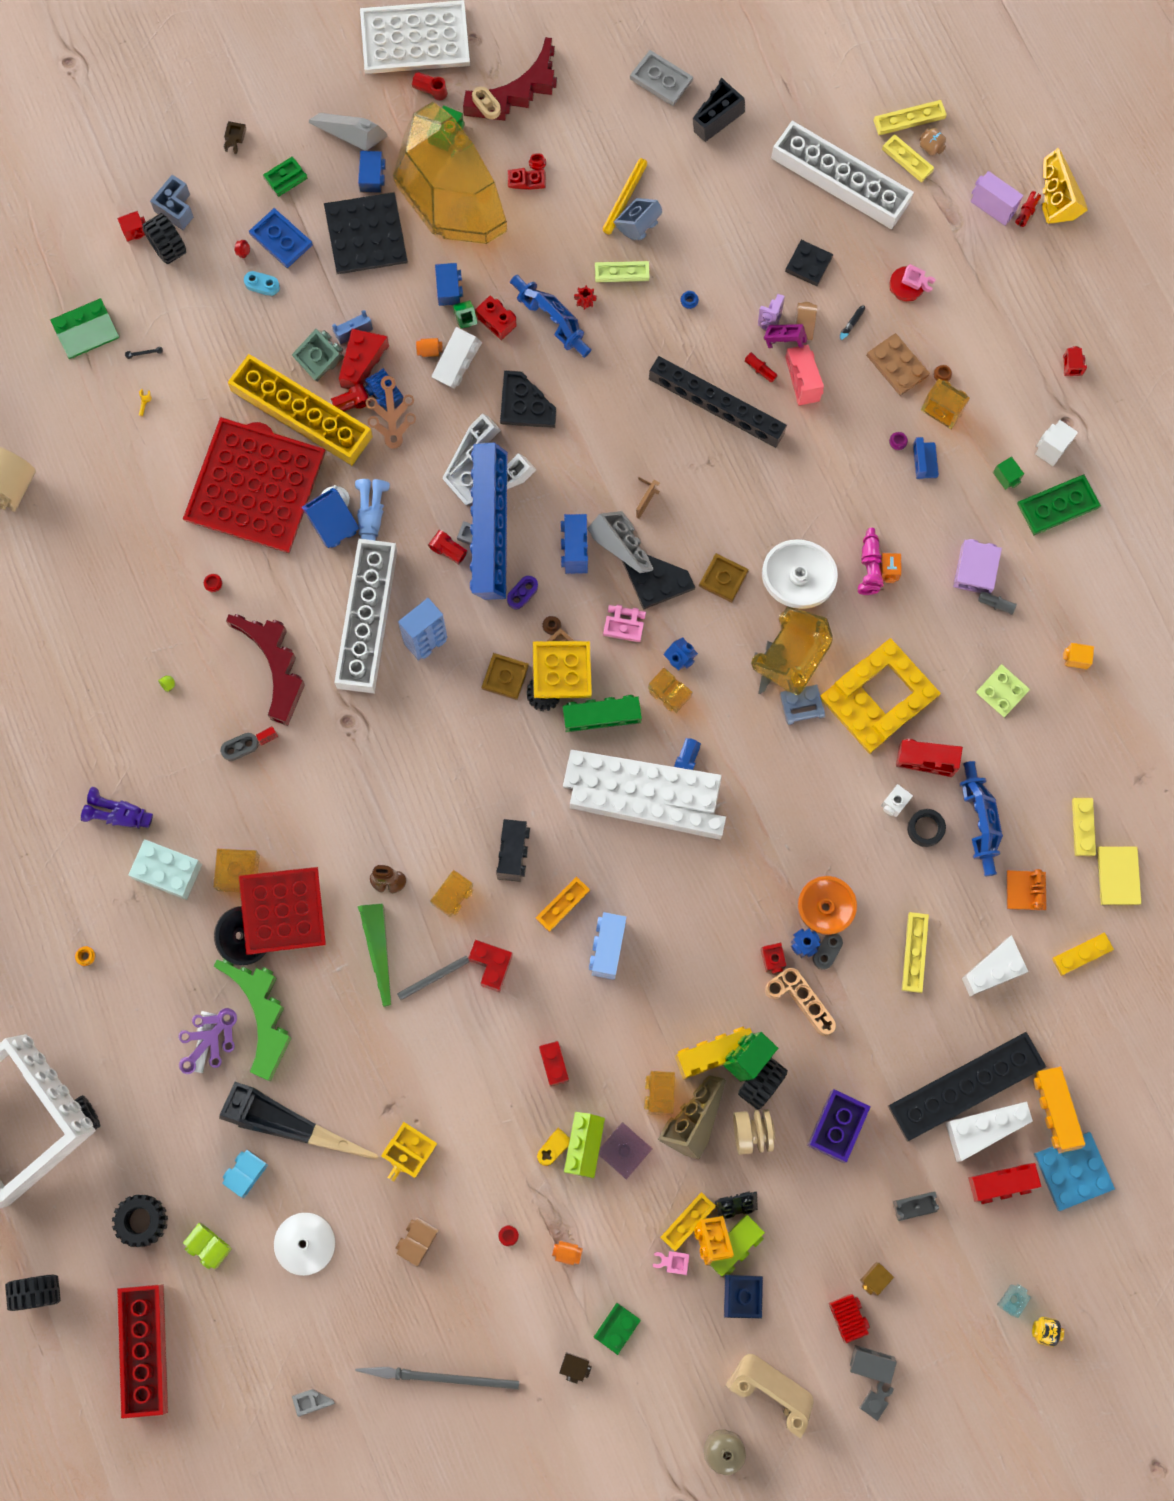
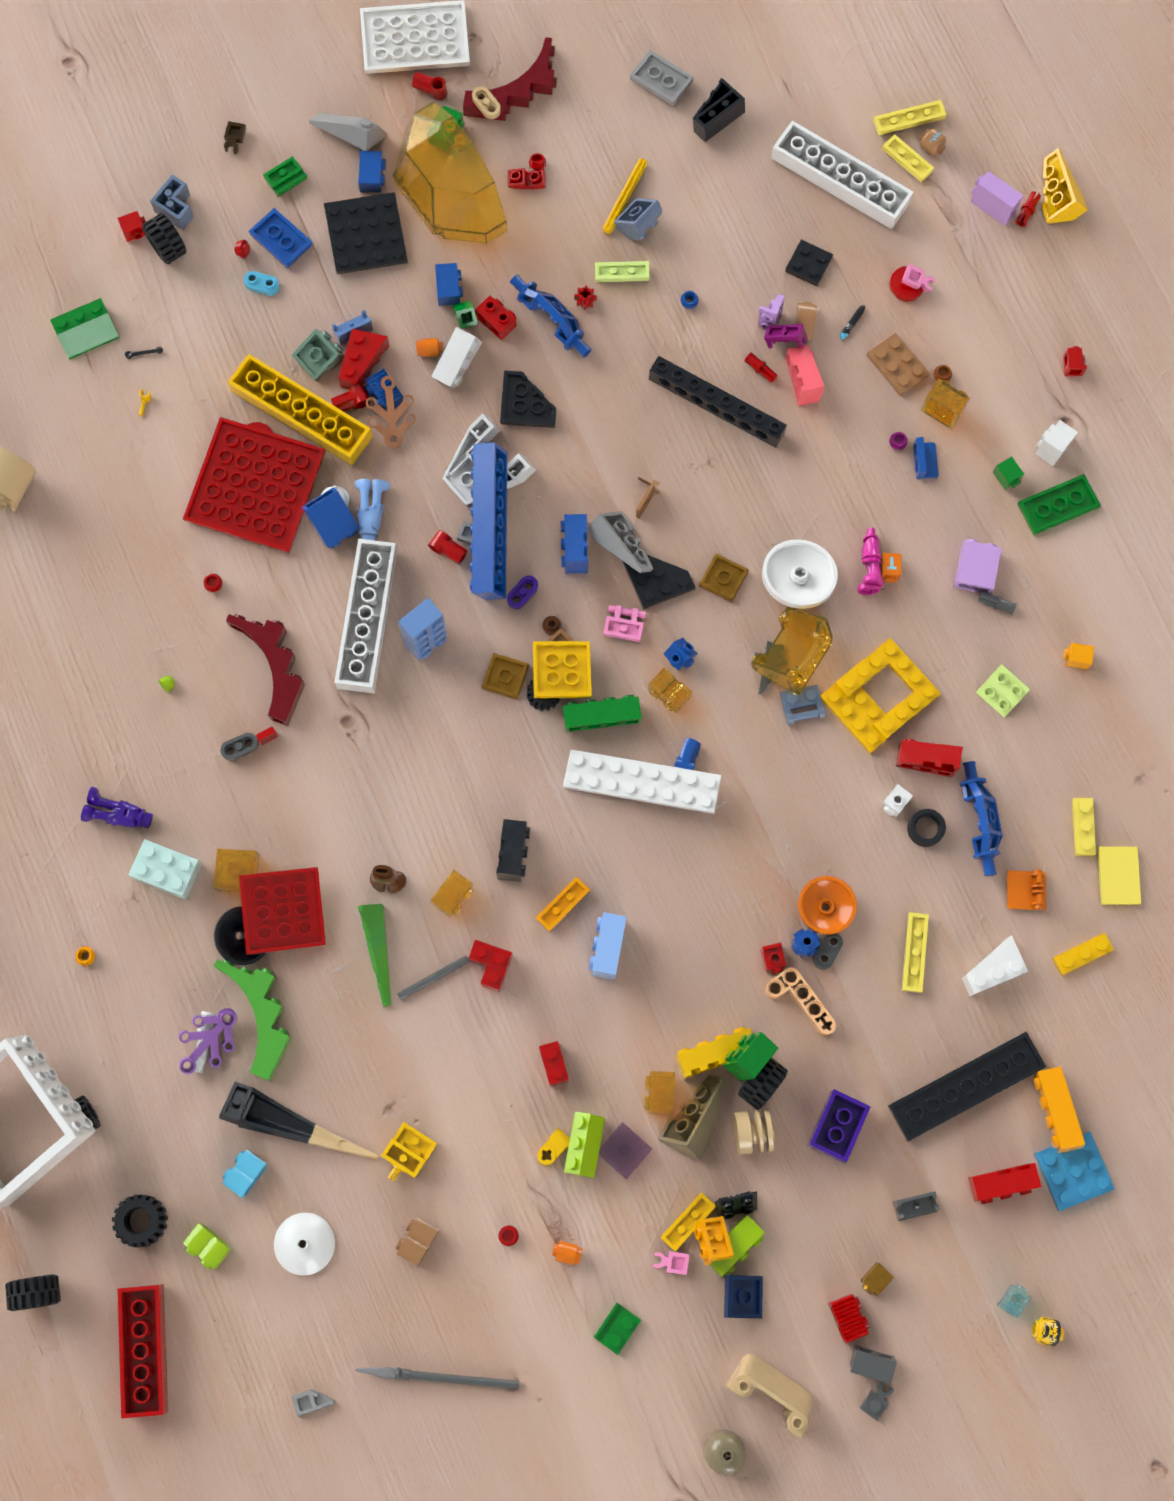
(575, 1368): dark brown brick -> none
(647, 812): white brick -> none
(983, 1129): white wedge -> none

